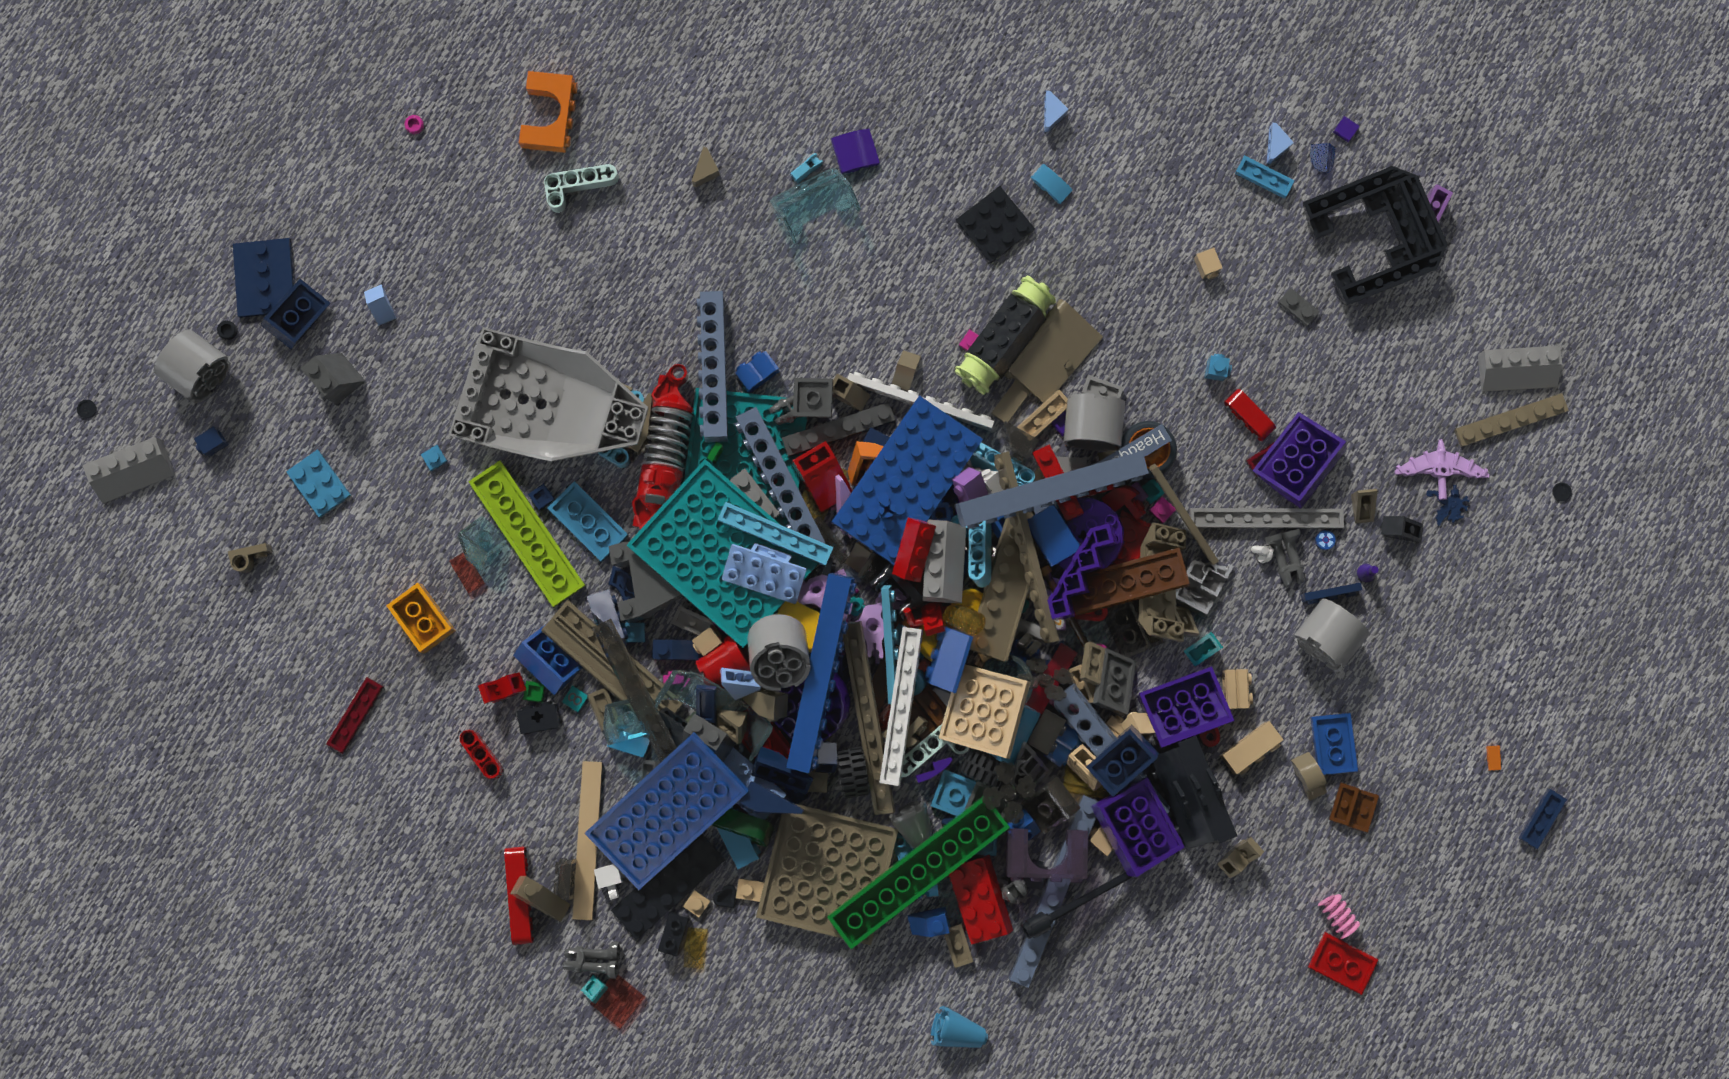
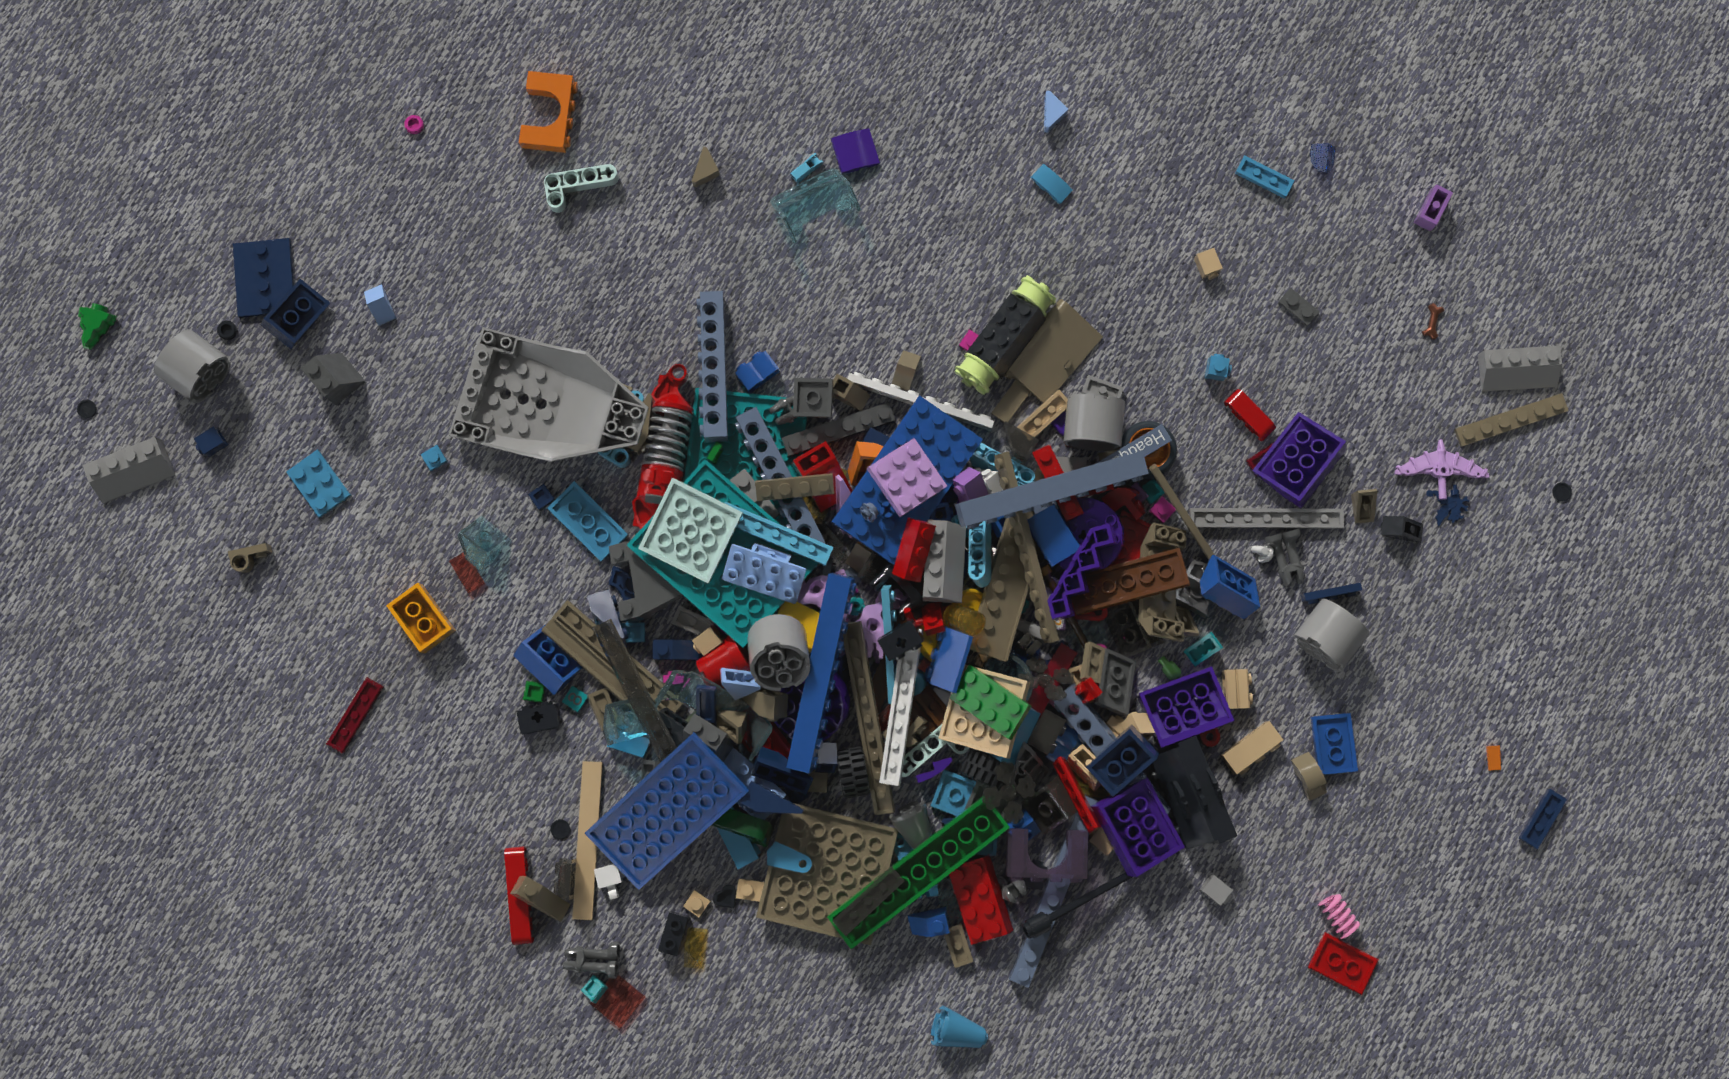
(94, 323): none -> green rock
(473, 748): red beam -> none
(502, 688): red brick -> none
(527, 533): lime plate -> none
(560, 829): none -> black piece
(669, 886): black plate -> none
(690, 530): none -> light aqua piece
(787, 858): none -> dark azure piece
(794, 487): none -> dark tan plate
(868, 900): none -> clear smoke plate
(869, 512): none -> sand blue plate
(906, 477): none -> lavender plate
(907, 631): none -> black brick
(990, 702): none -> green plate
(995, 224): black plate -> none
(1076, 794): none -> red slope
(1088, 690): none -> red tile
(1170, 669): none -> bright green cylinder
(1216, 890): none -> light grey brick
(1229, 588): none -> blue slope
(1240, 857): dark tan brick -> none
(1277, 143): light blue slope -> none
(1325, 540): blue tile -> none
(1346, 129): dark purple tile -> none
(1354, 807): reddish brown slope -> none
(1367, 572): dark purple cone -> none
(1410, 216): black slope -> none
(1431, 330): none -> copper piece

